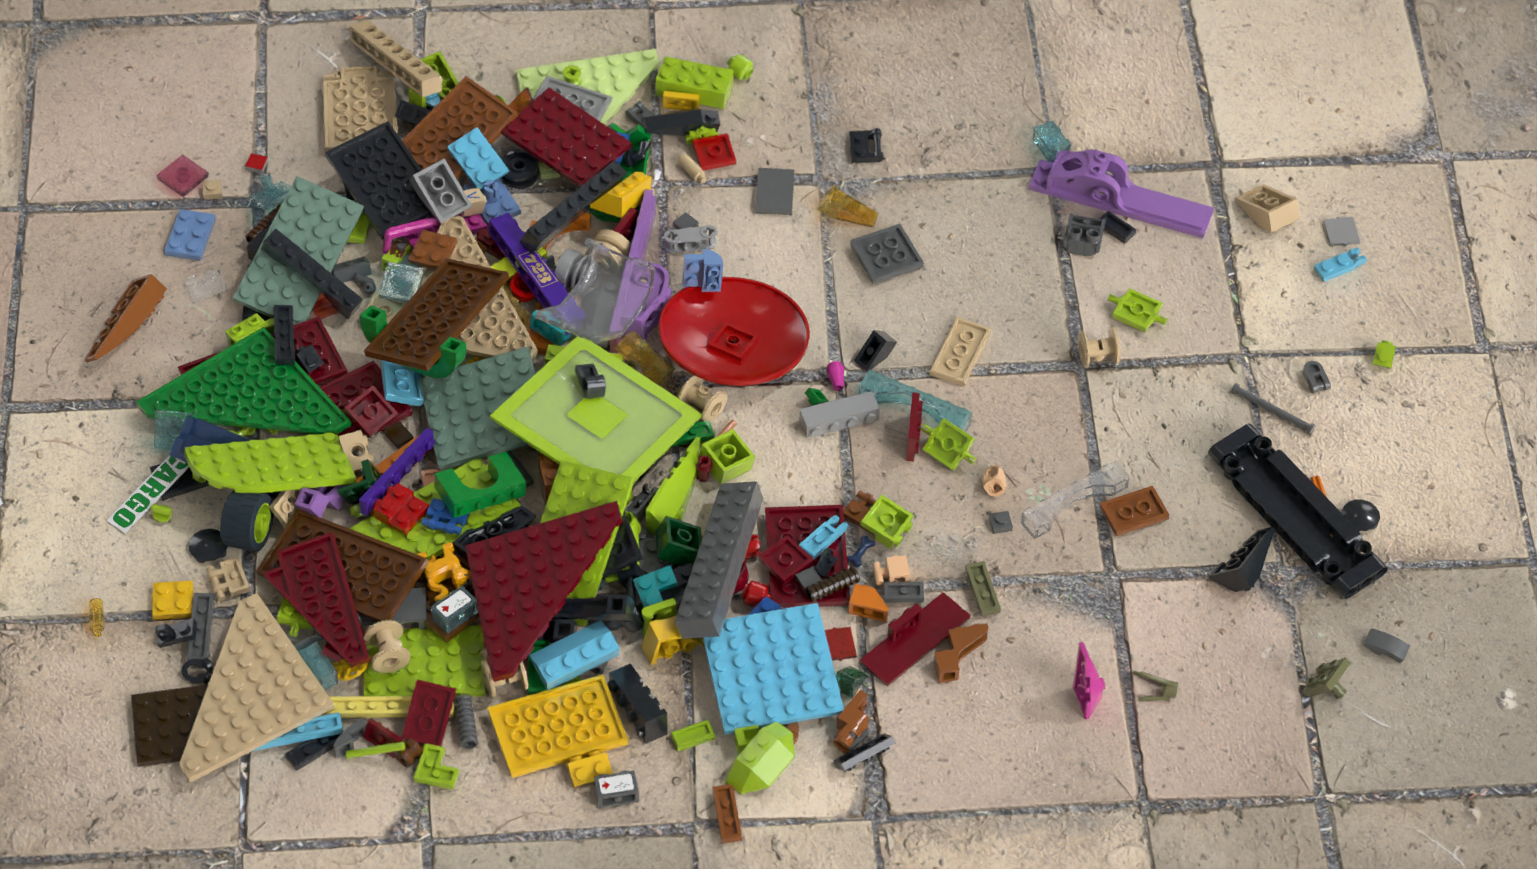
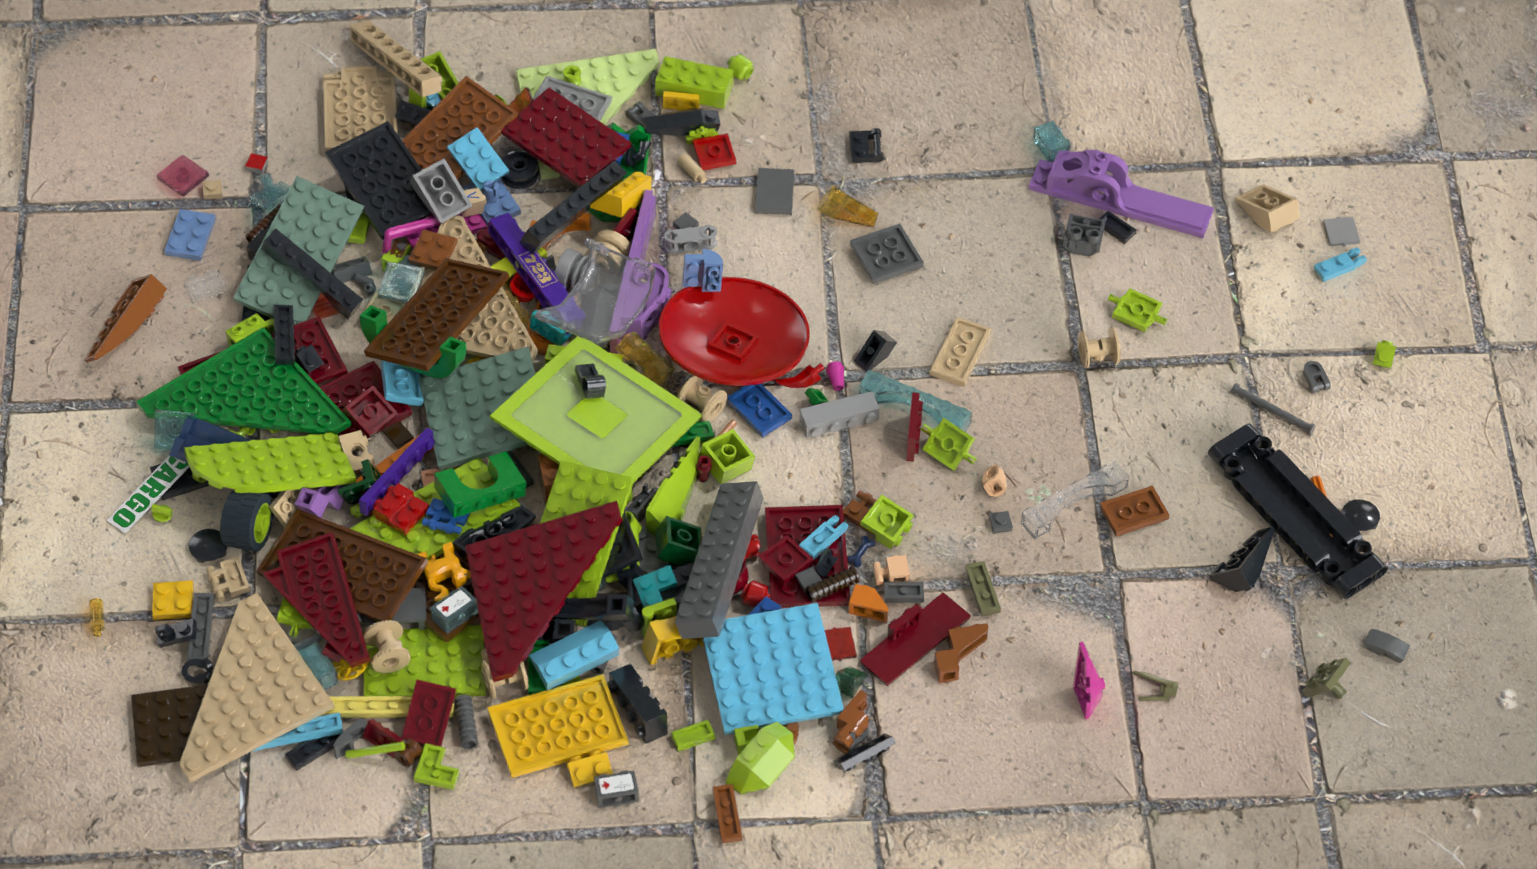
(759, 408): none -> blue plate
(804, 379): none -> red bar

